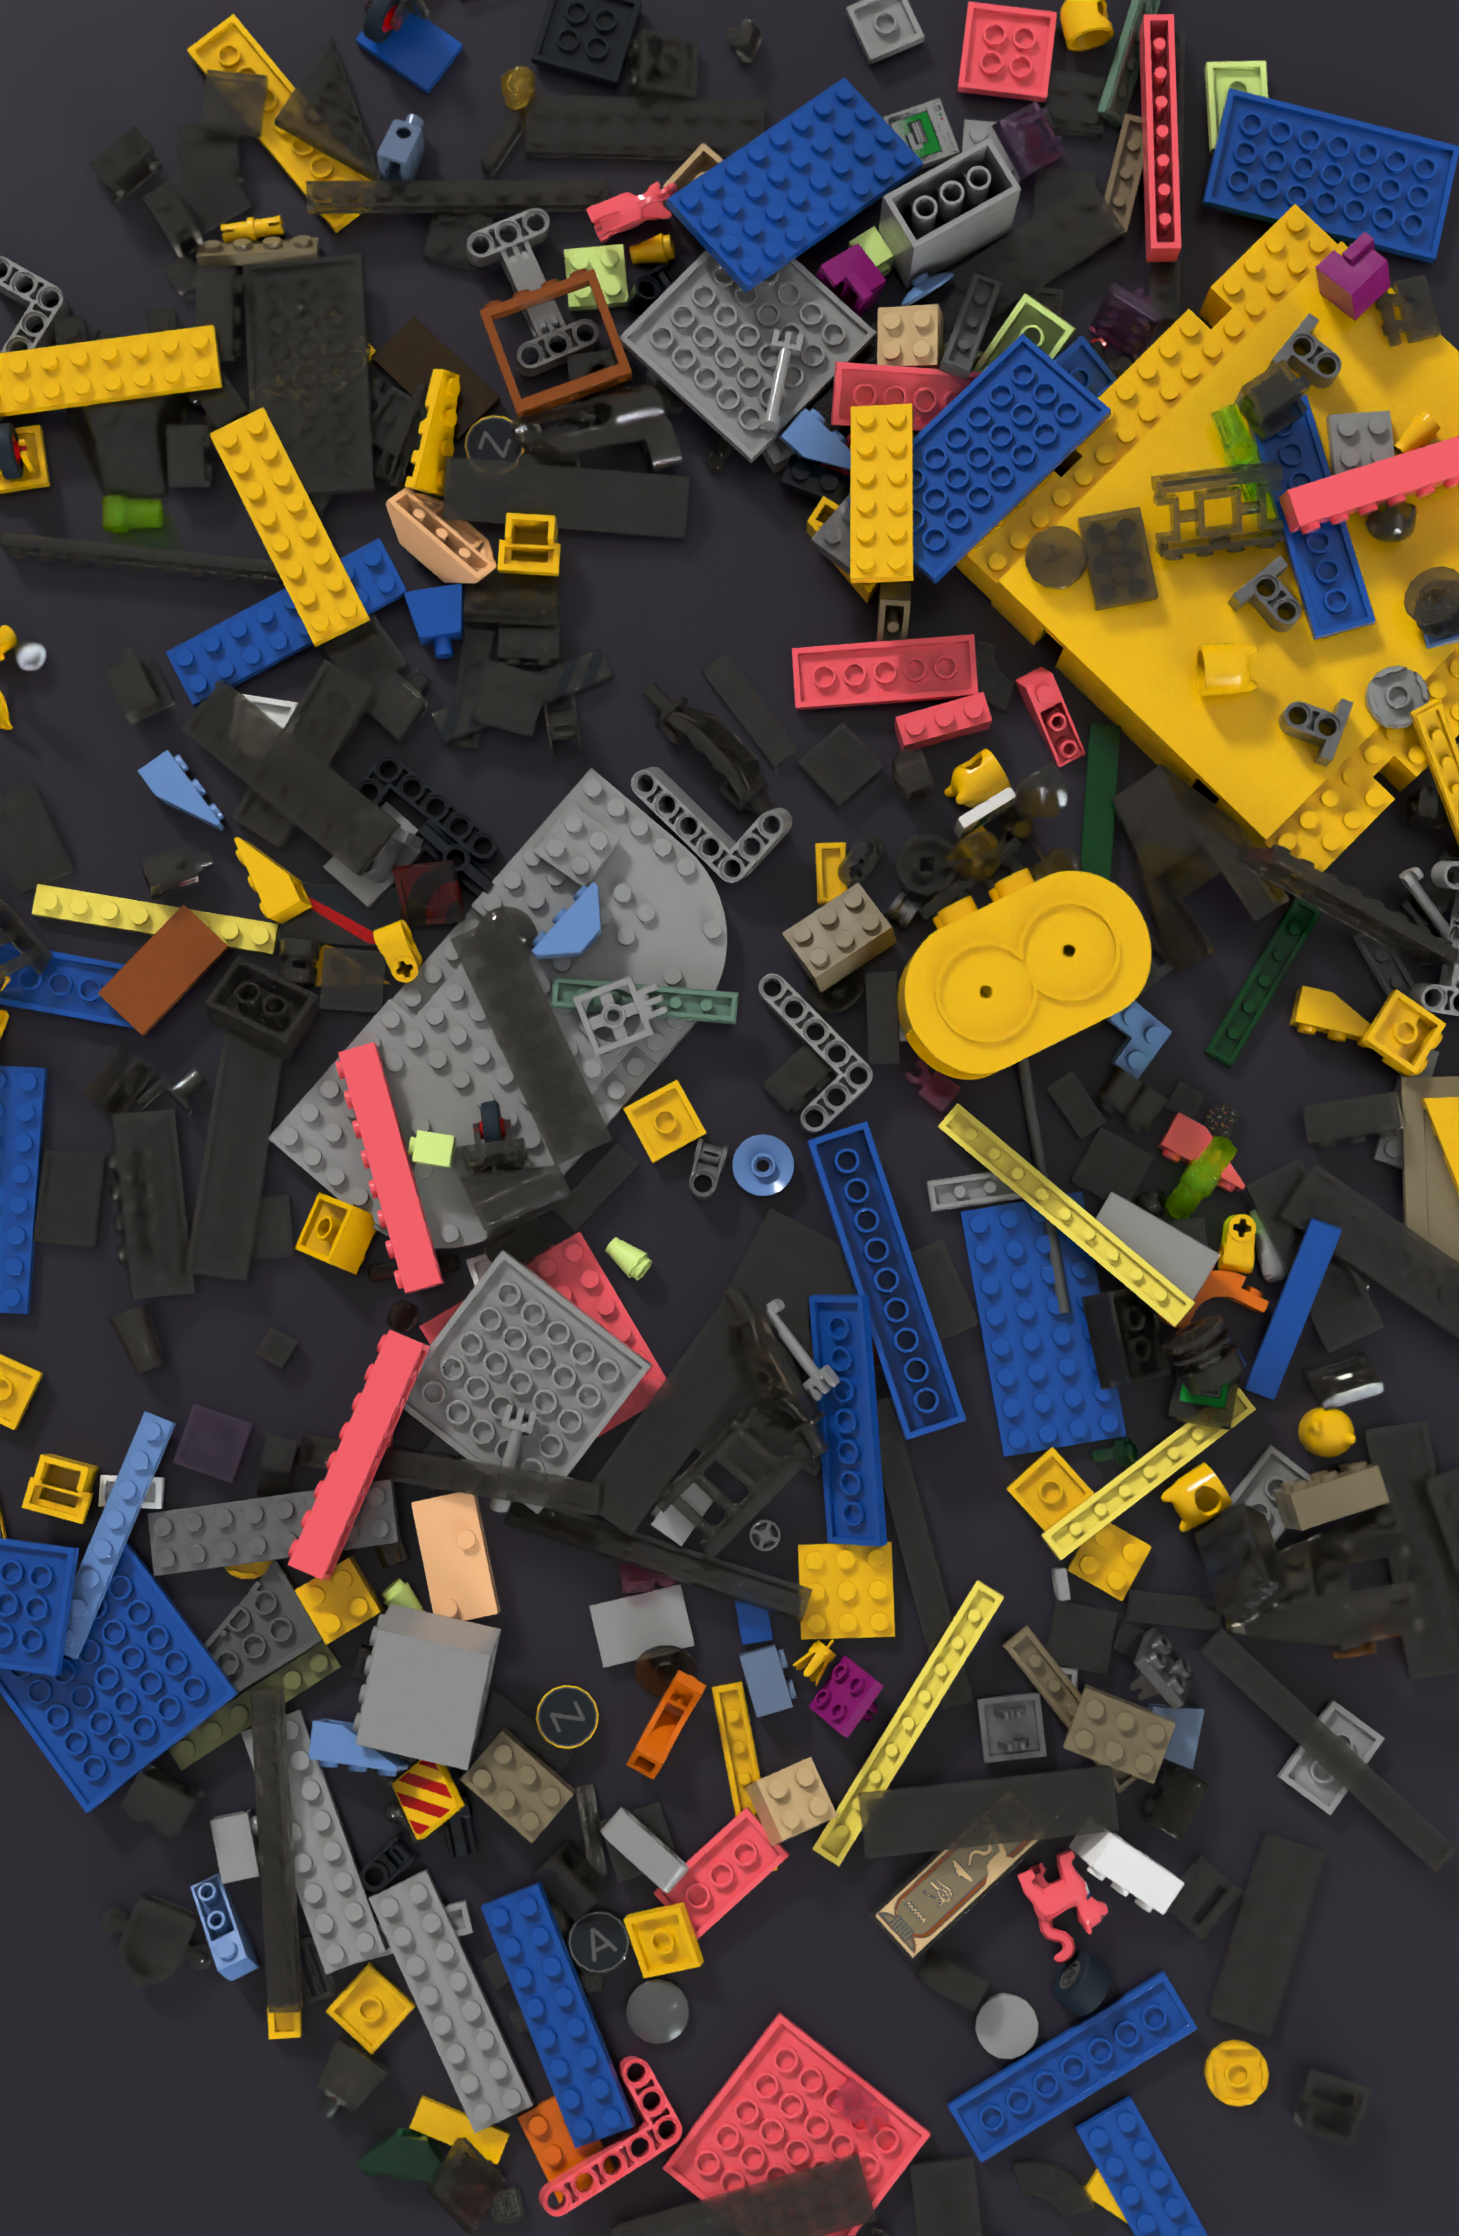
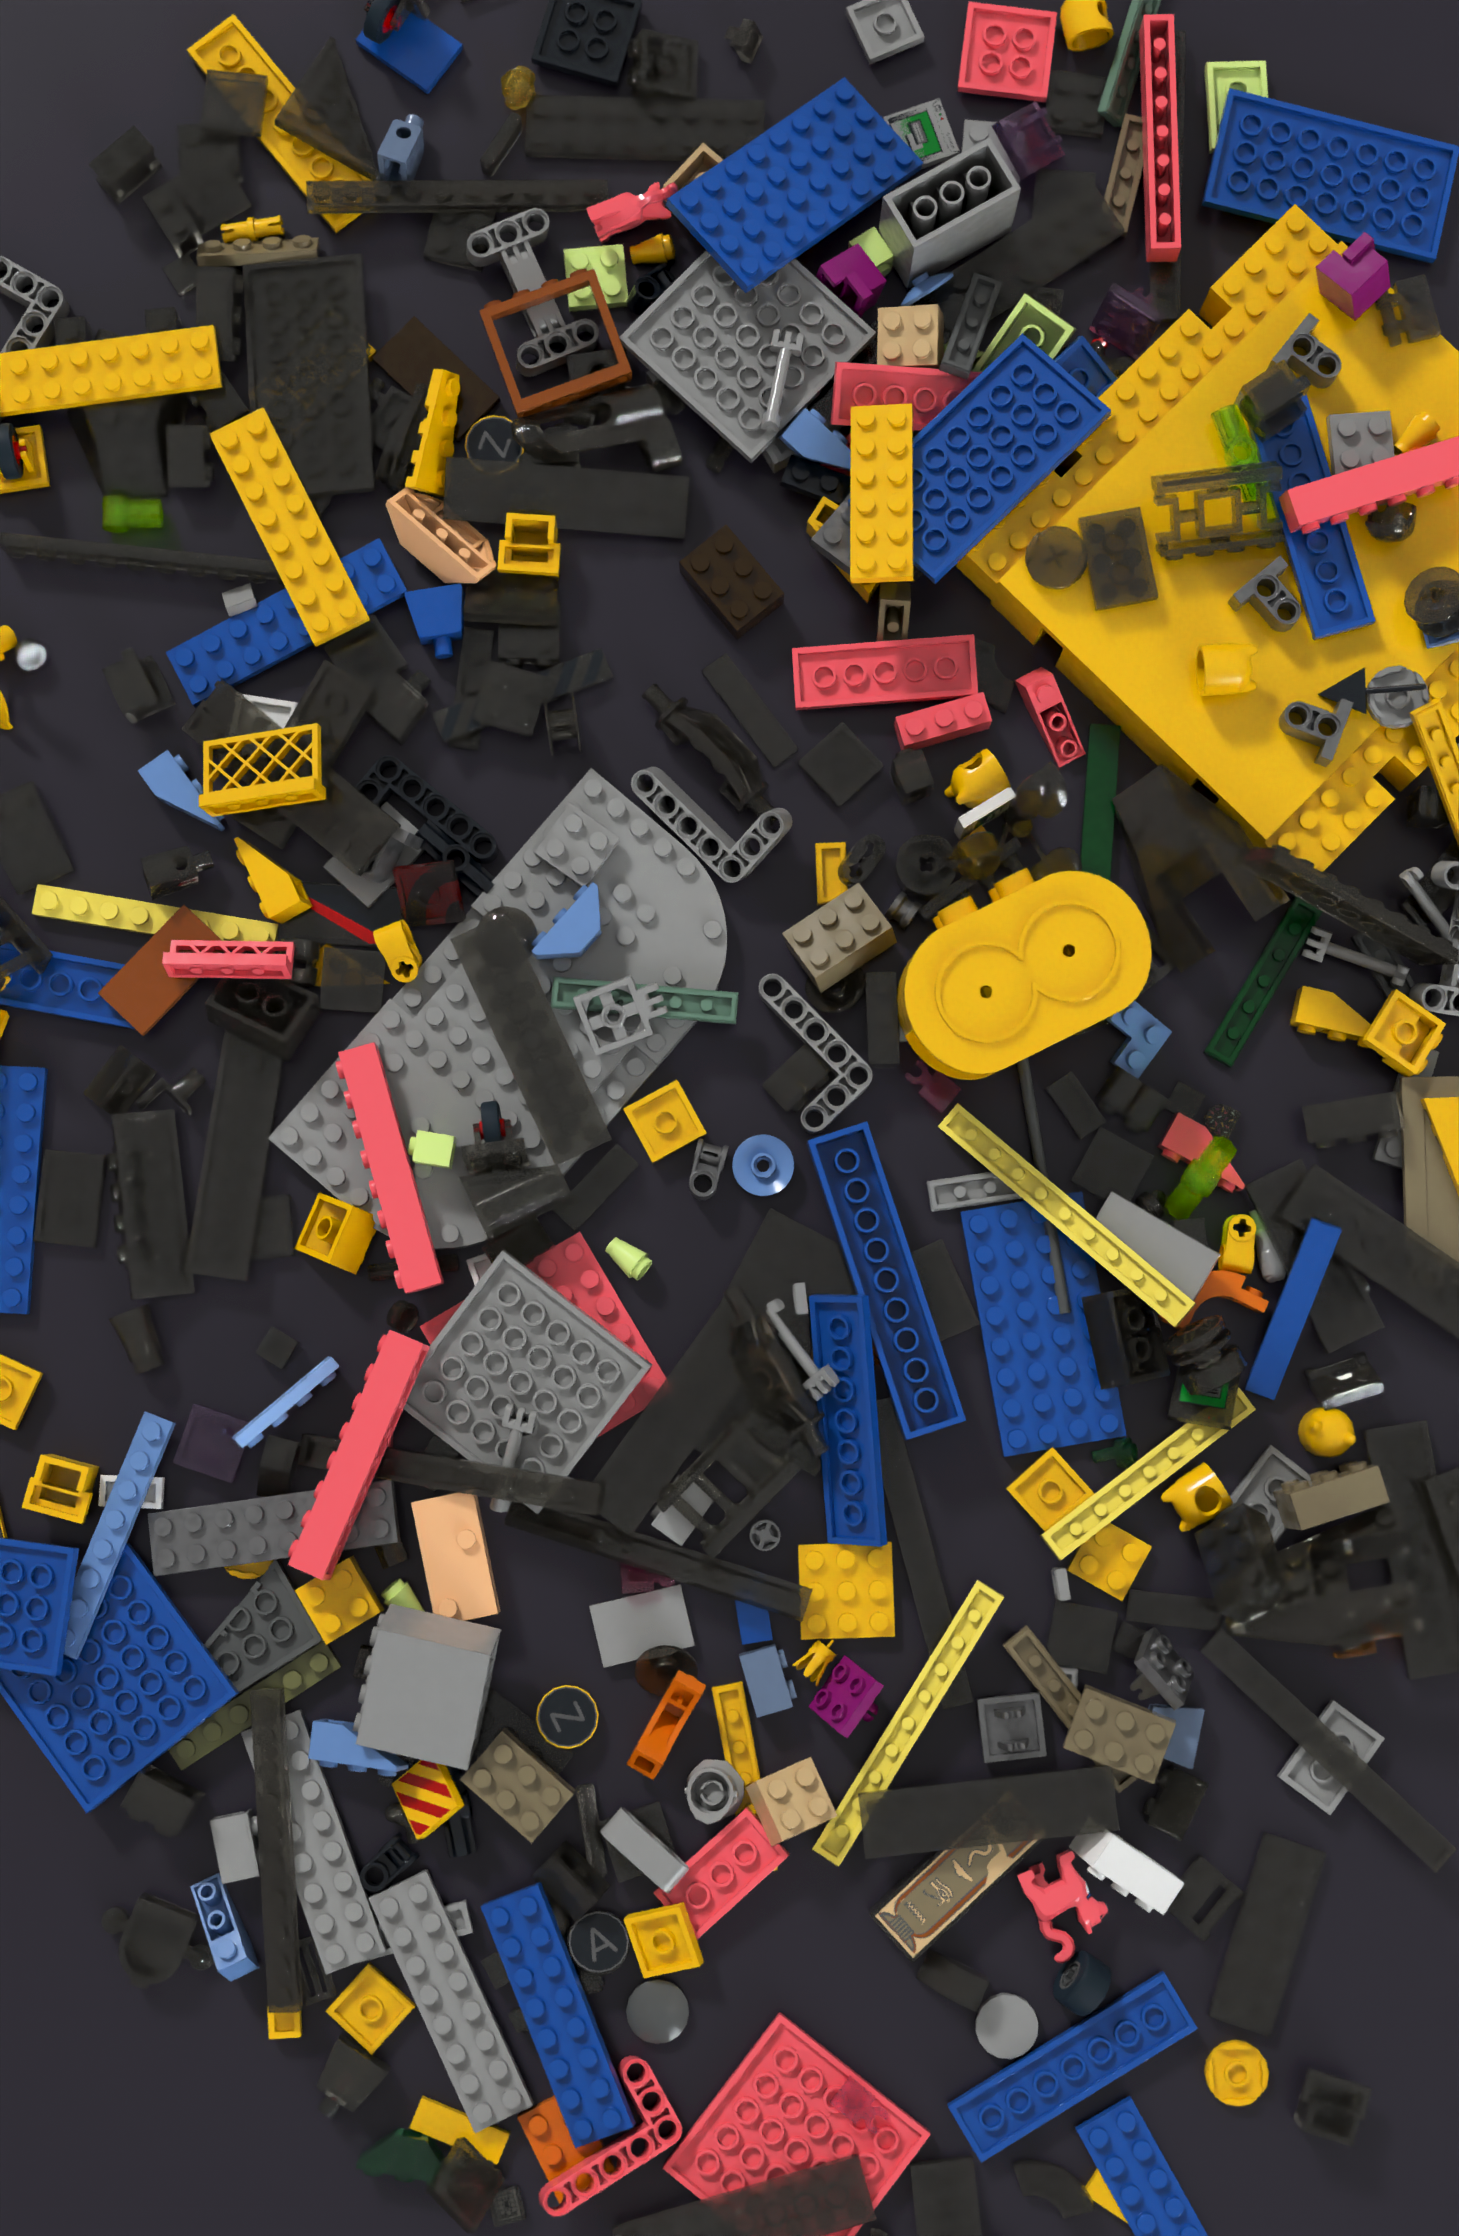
(229, 964): none -> coral fence
(239, 600): none -> light grey tile
(269, 794): none -> yellow fence
(276, 1412): none -> light blue plate
(714, 1790): none -> light grey hat
(731, 582): none -> dark brown brick
(800, 1298): none -> light grey tile
(1324, 947): none -> light grey hinge
(1354, 690): none -> black piece

